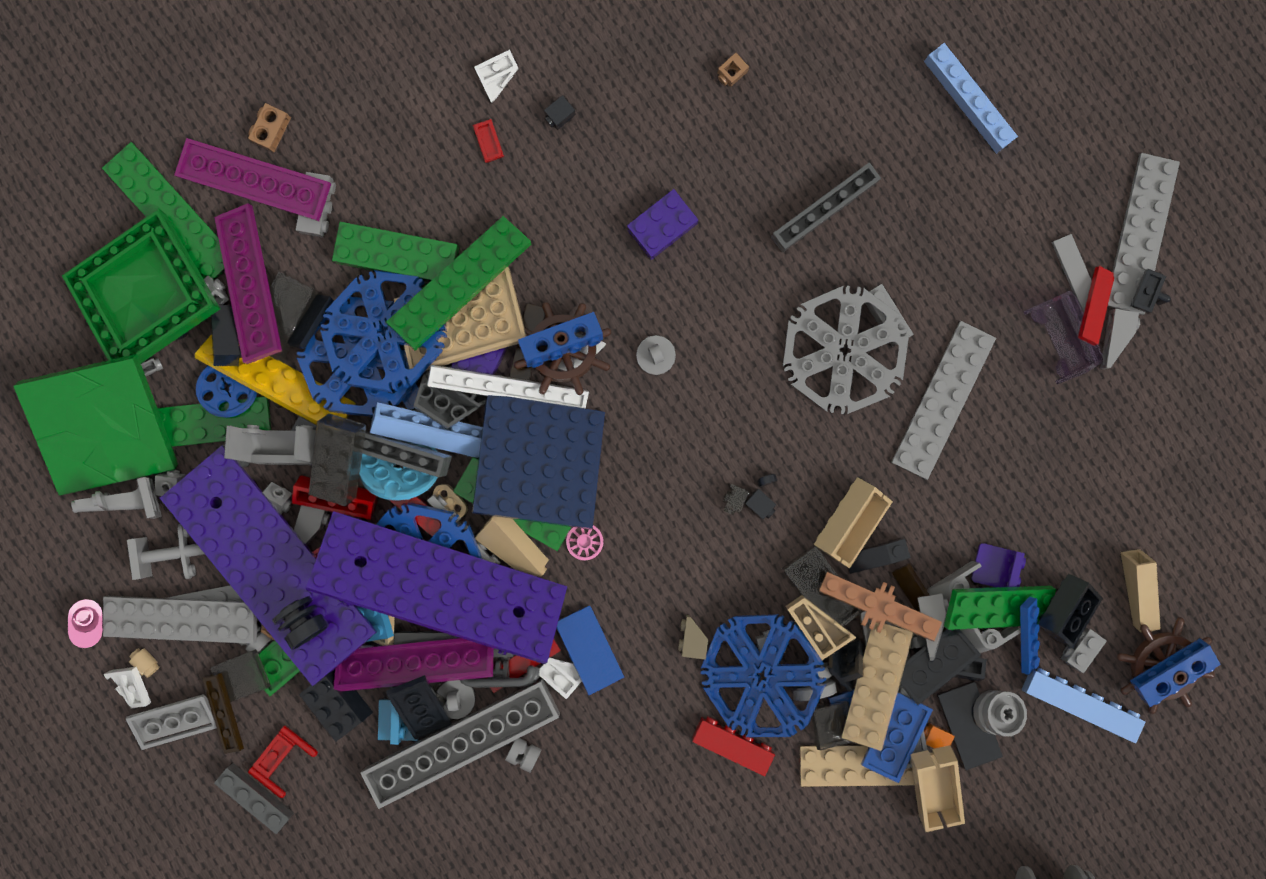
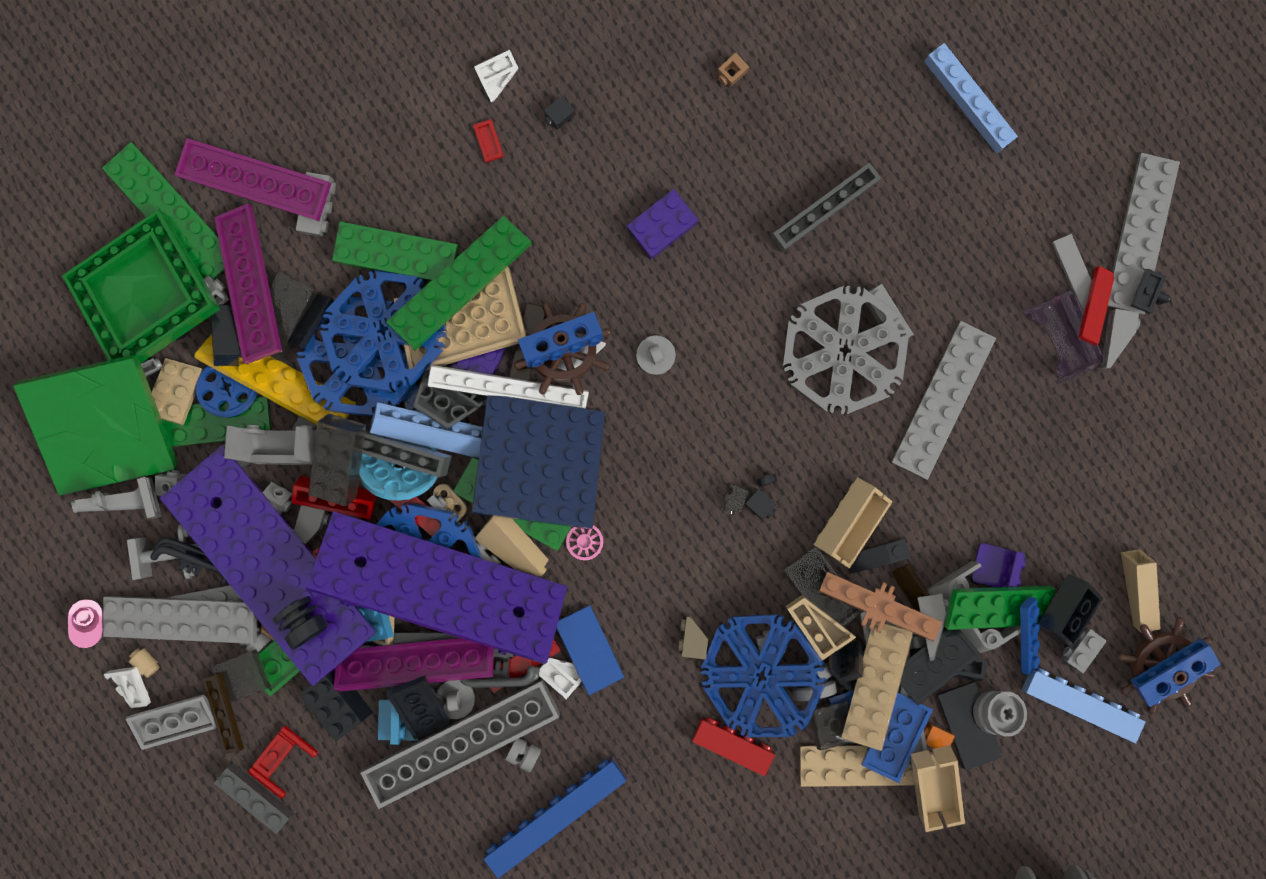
(175, 390): none -> tan plate
(193, 557): none -> black piece
(274, 129): medium nougat brick -> none
(555, 817): none -> blue brick

